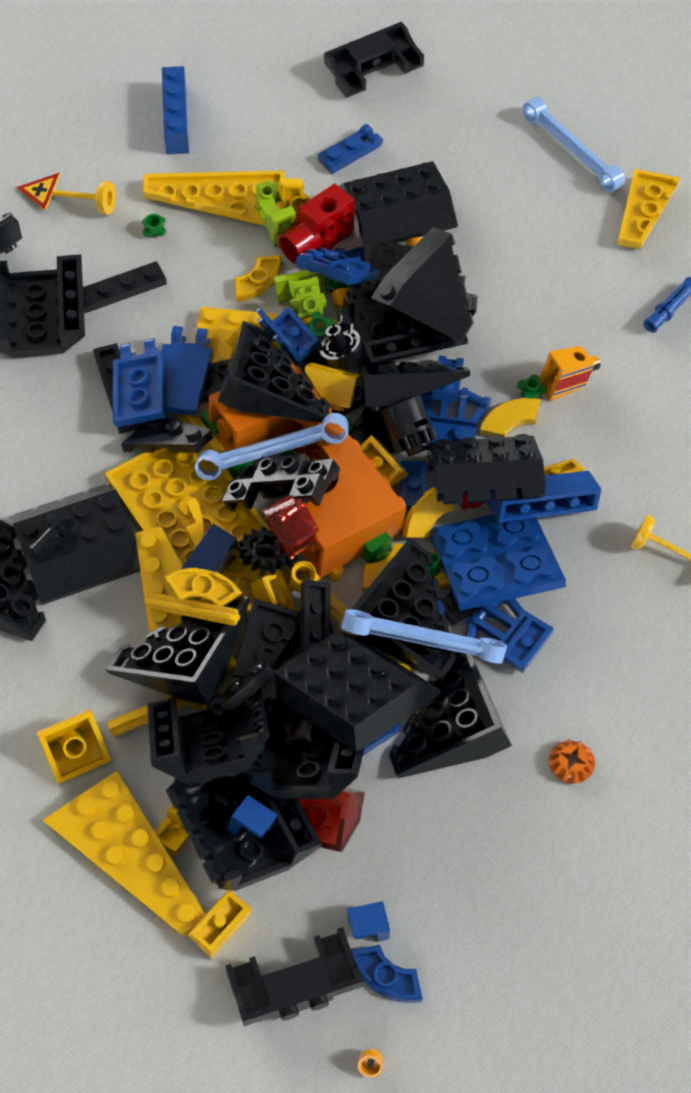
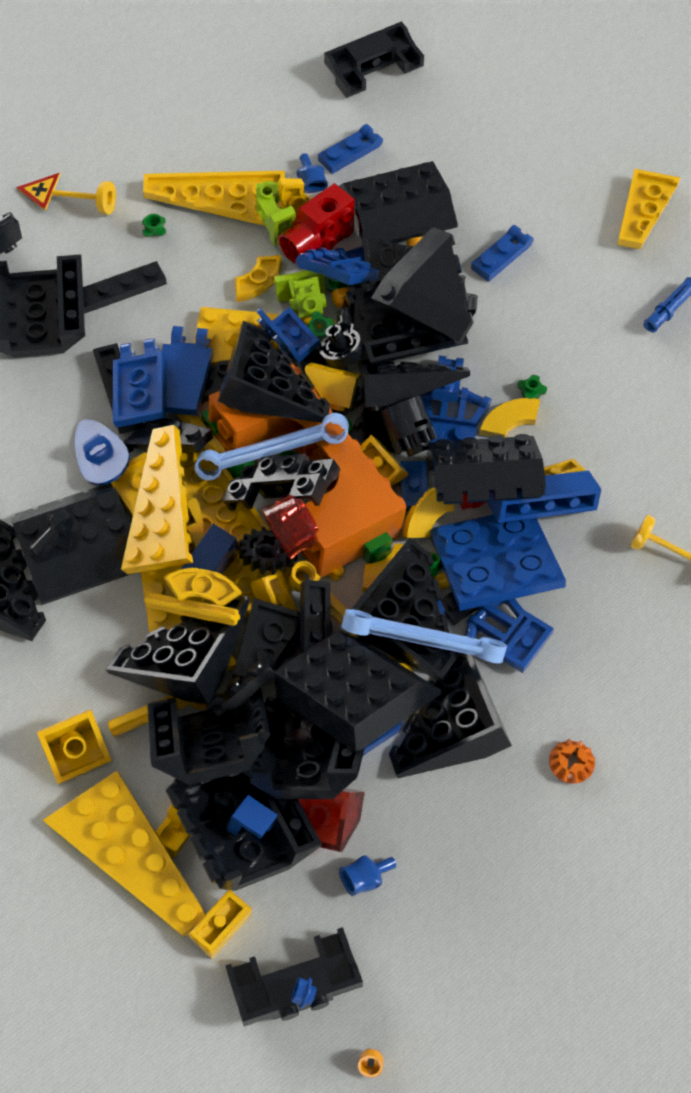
(100, 453): none -> shield
(160, 515): none -> yellow wing
(175, 110): blue brick -> none
(303, 992): none -> blue plate
(312, 175): none -> blue piece
(364, 874): none -> blue piece
(369, 921): blue panel -> none
(385, 977): blue tile -> none
(501, 253): none -> blue plate
(567, 371): light orange torso -> none
(610, 177): light blue piece -> none

